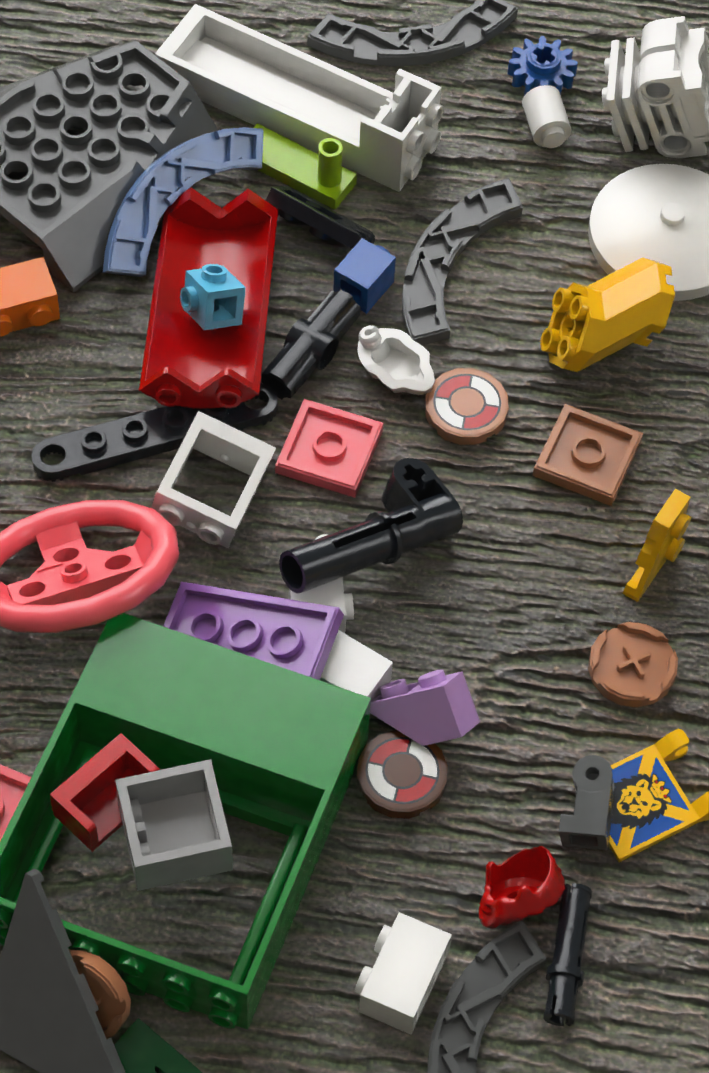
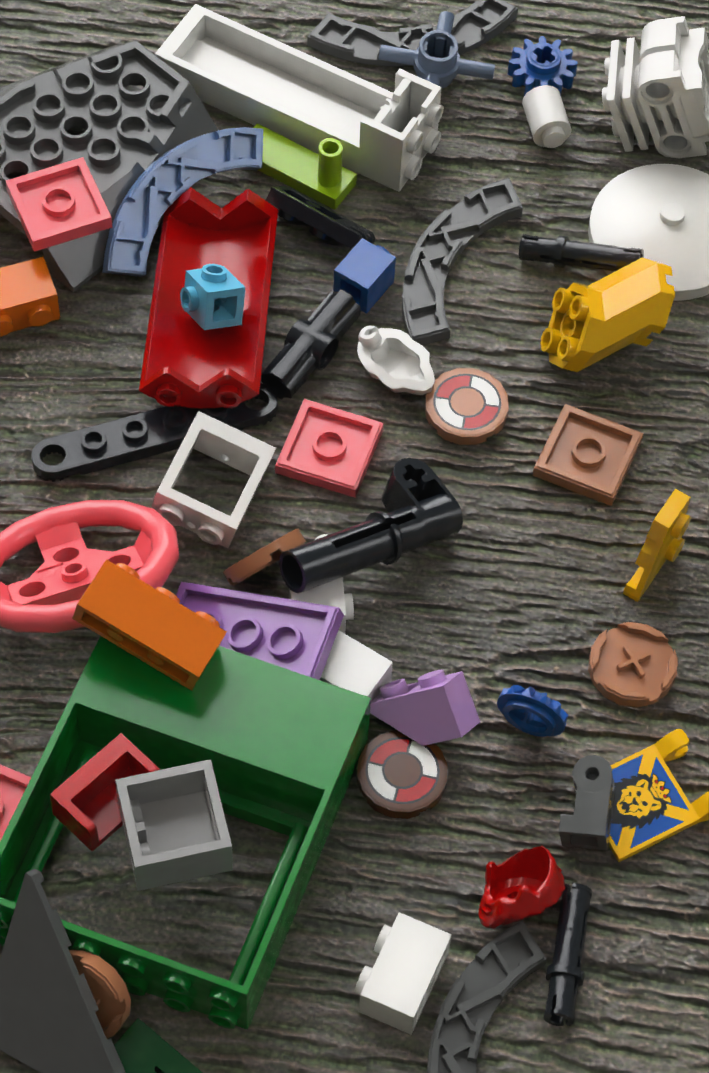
(58, 204): none -> coral tile
(149, 623): none -> orange brick
(263, 557): none -> nougat tile
(438, 56): none -> sand blue bar
(532, 711): none -> blue gear
(574, 253): none -> black pin

